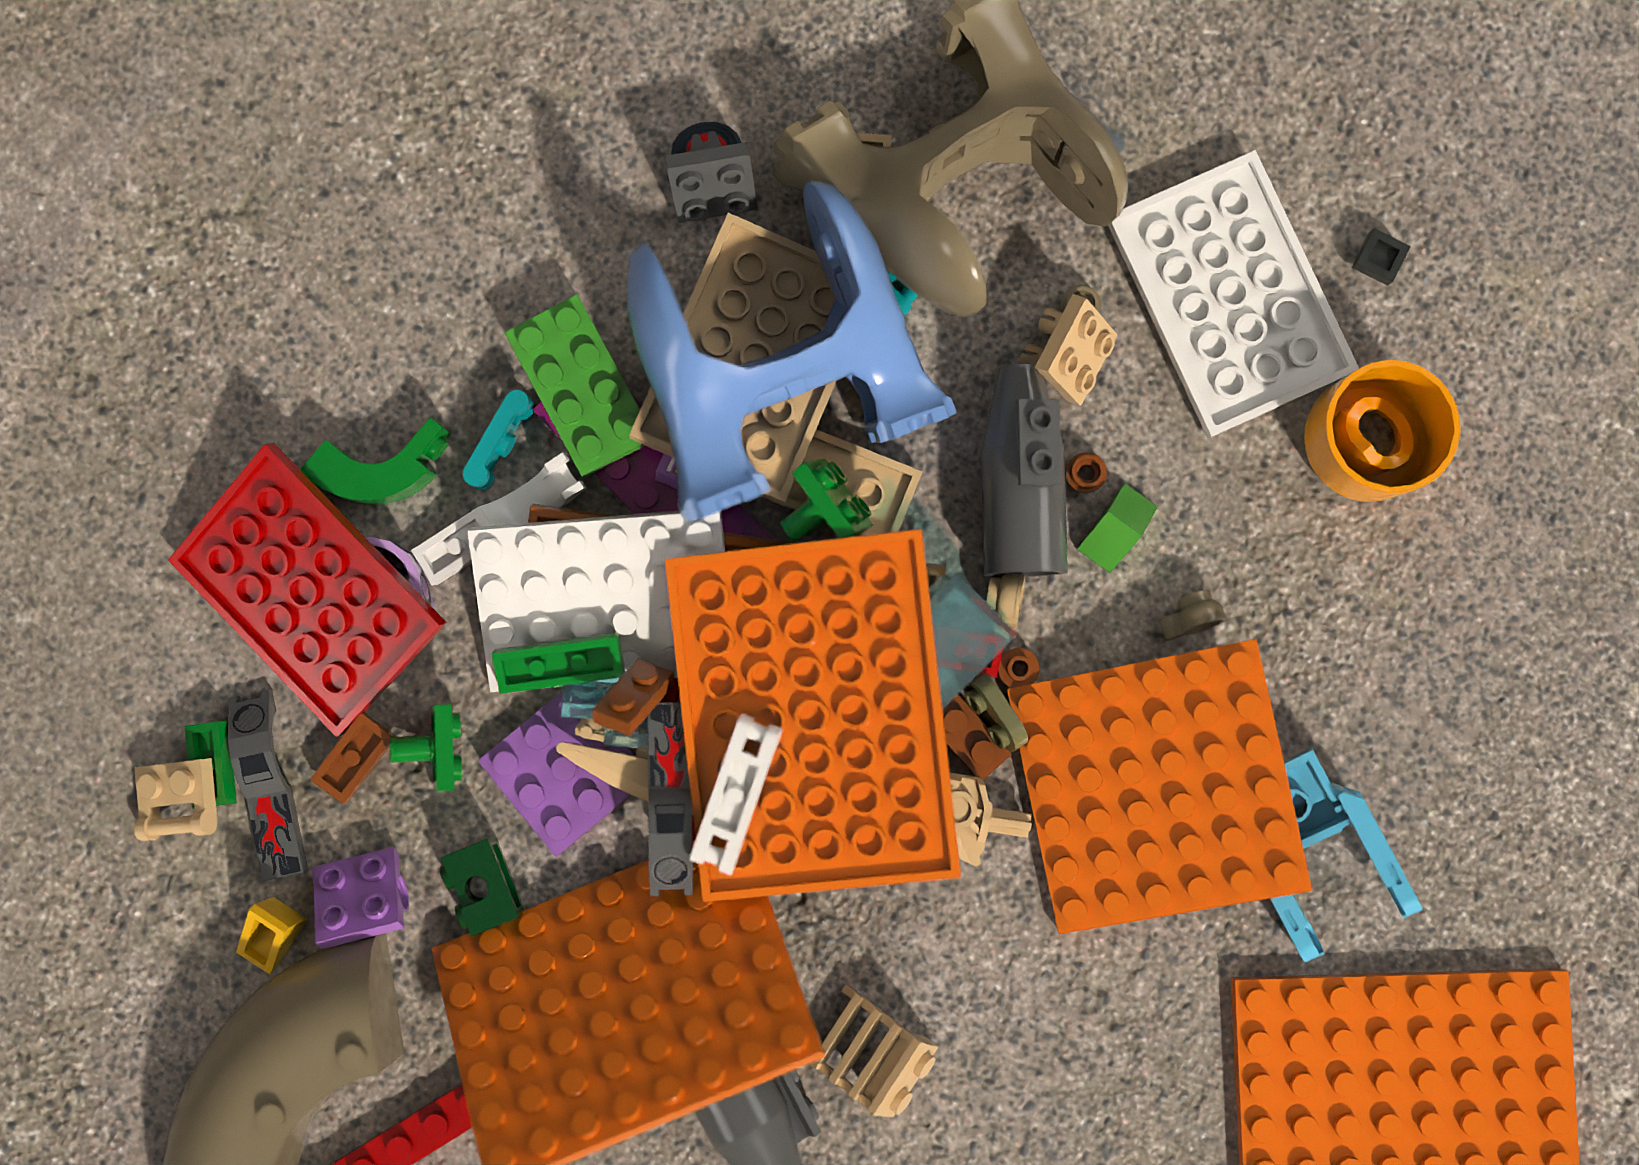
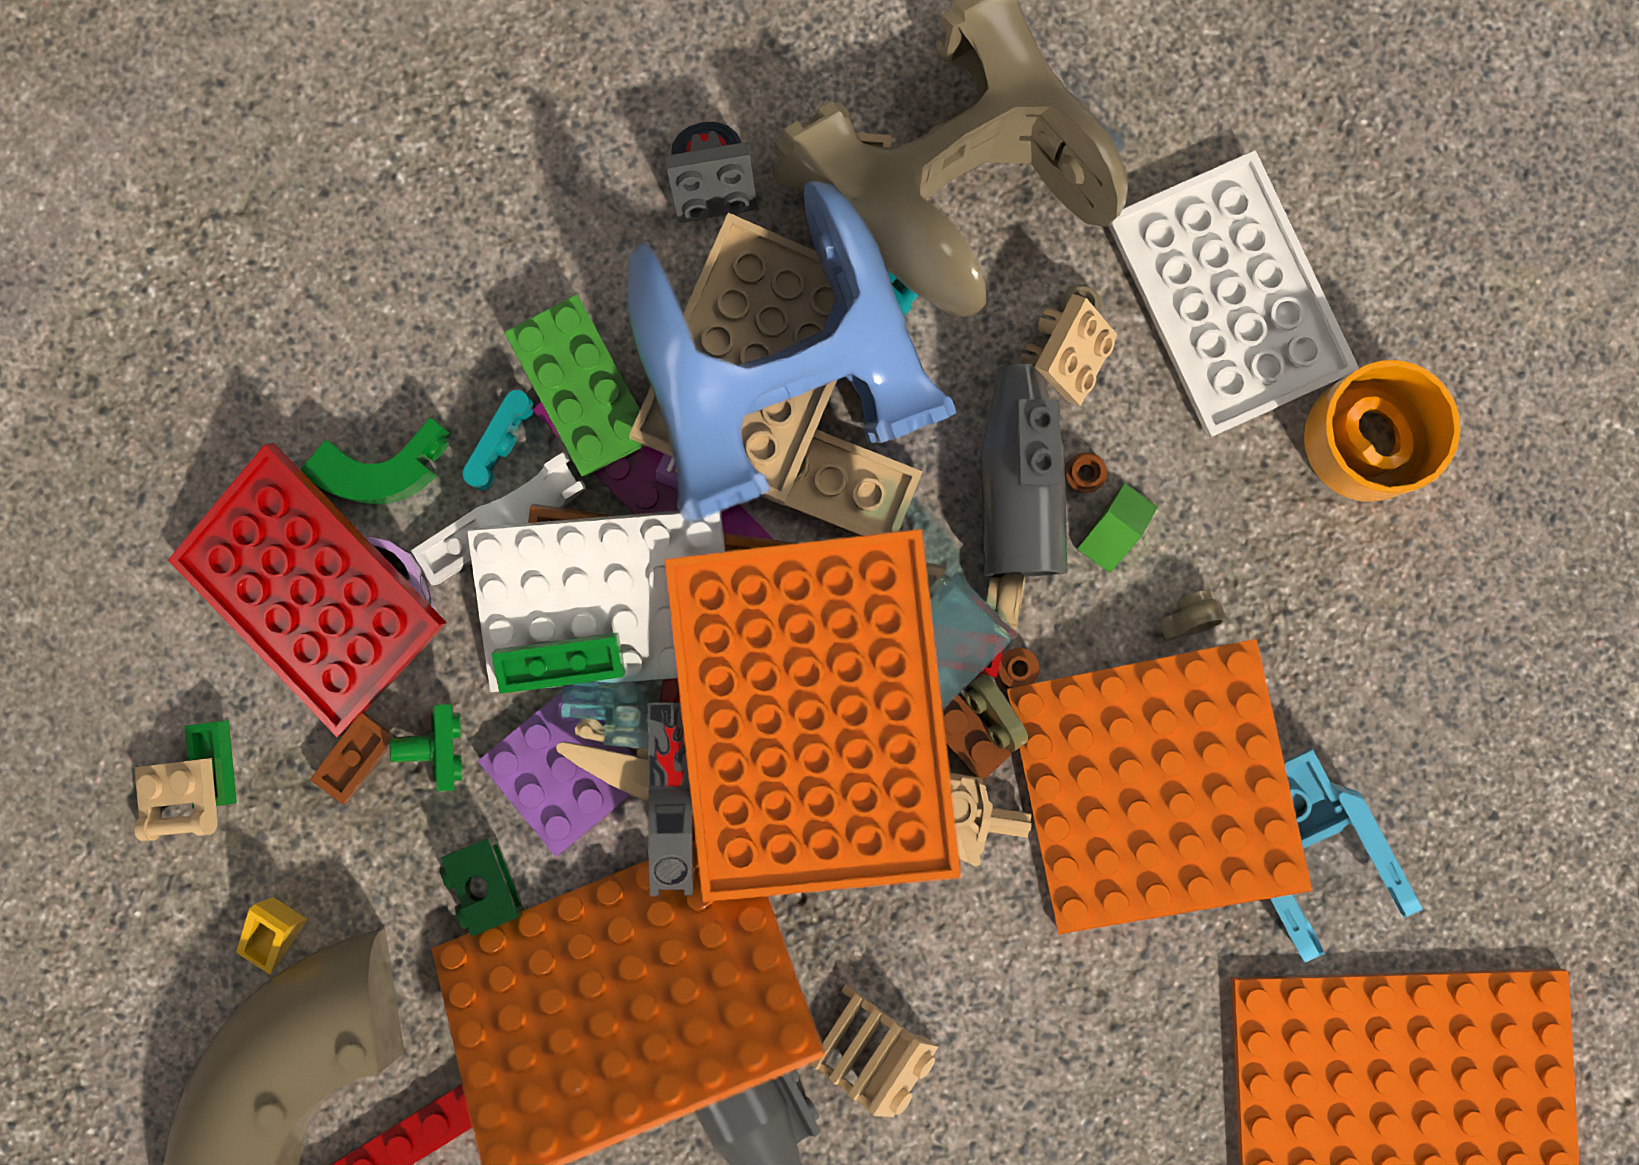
(264, 787): piece -> none
(359, 898): medium lavender plate -> none
(633, 697): dark orange plate -> none
(736, 794): white plate -> none
(827, 502): green plate -> none
(1380, 256): pearl dark grey plate -> none

